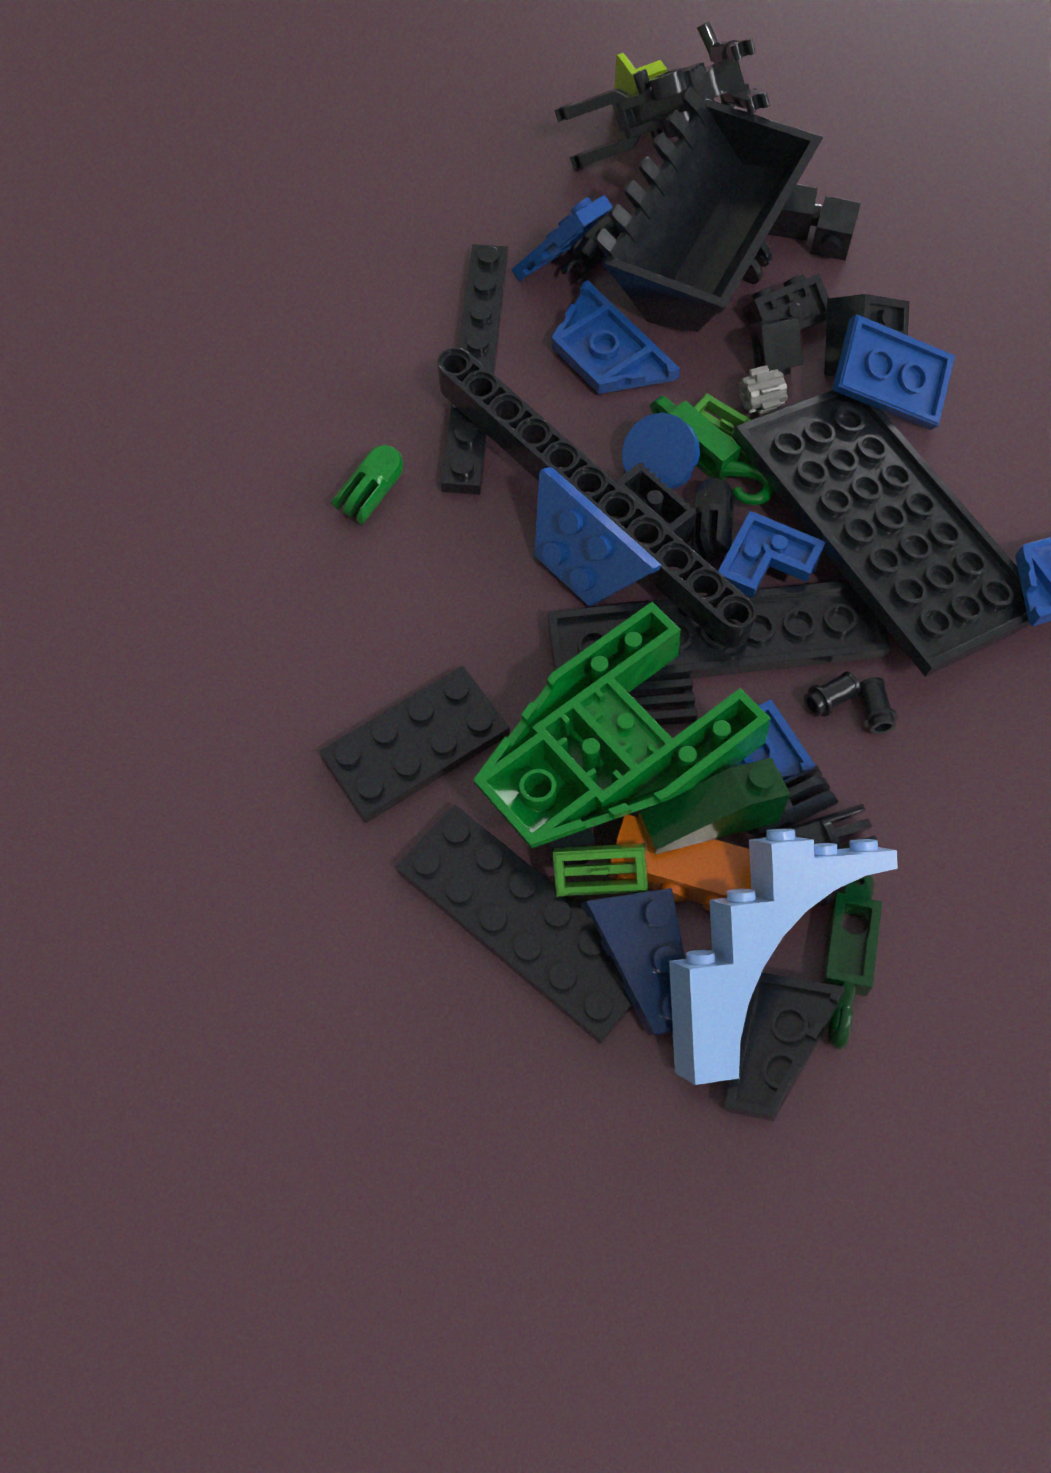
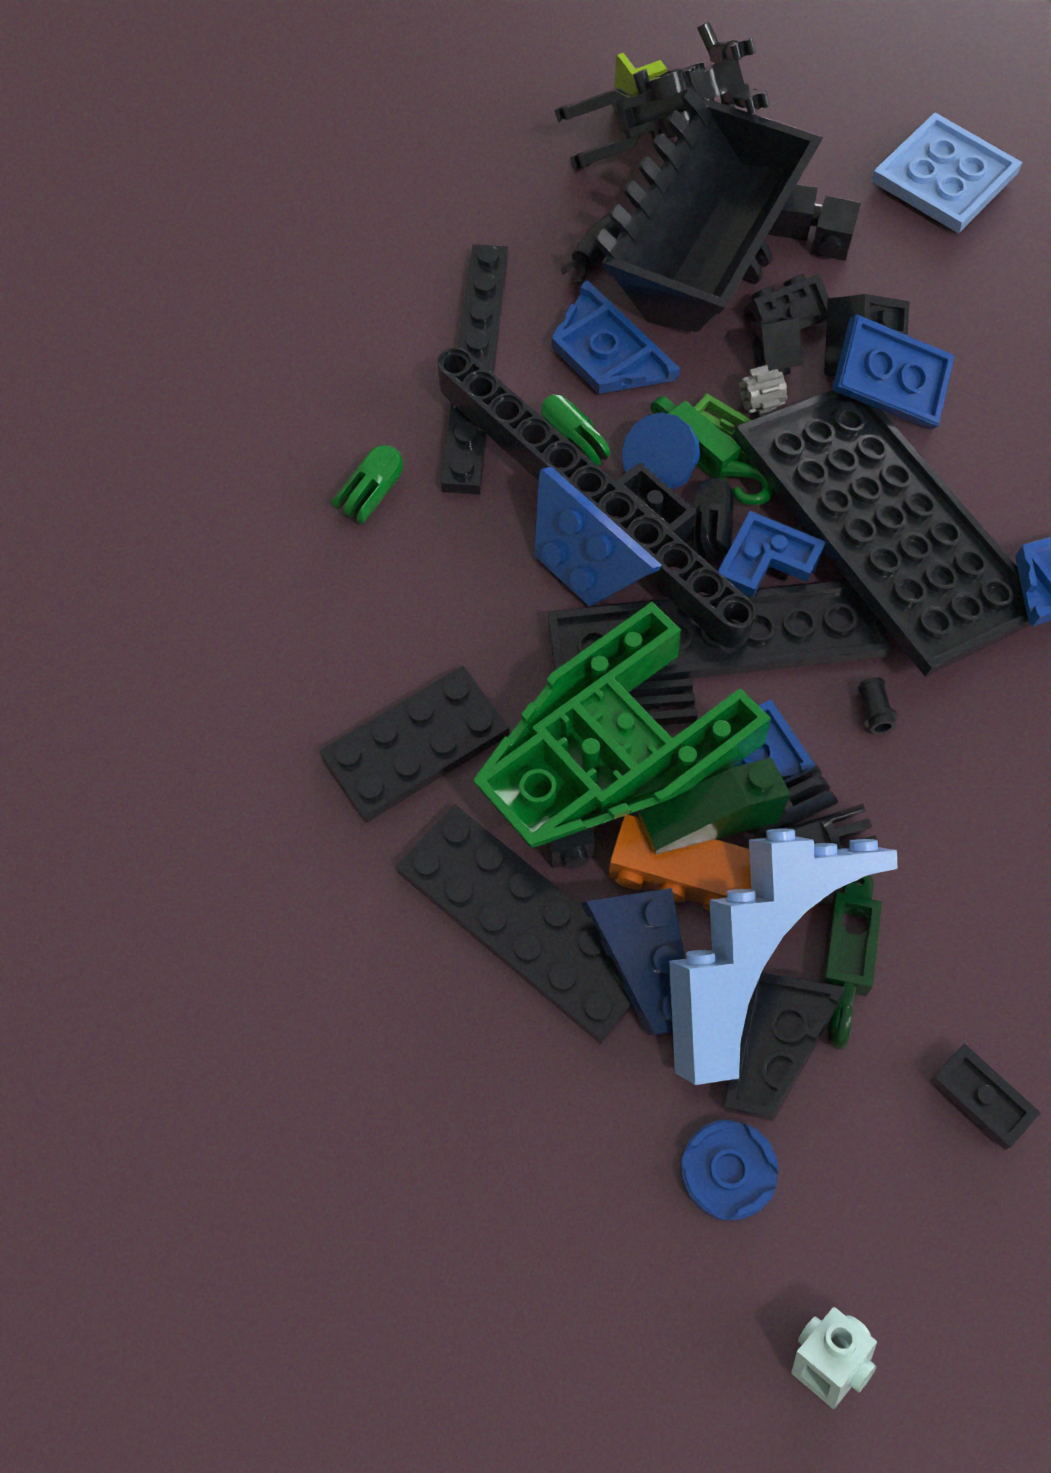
(565, 236): blue wing -> none
(575, 427): none -> green arm
(600, 852): bright green tile -> none
(729, 1170): none -> blue tile
(822, 699): black pin -> none
(834, 1356): none -> light aqua brick
(946, 172): none -> light blue plate
(985, 1097): none -> black plate

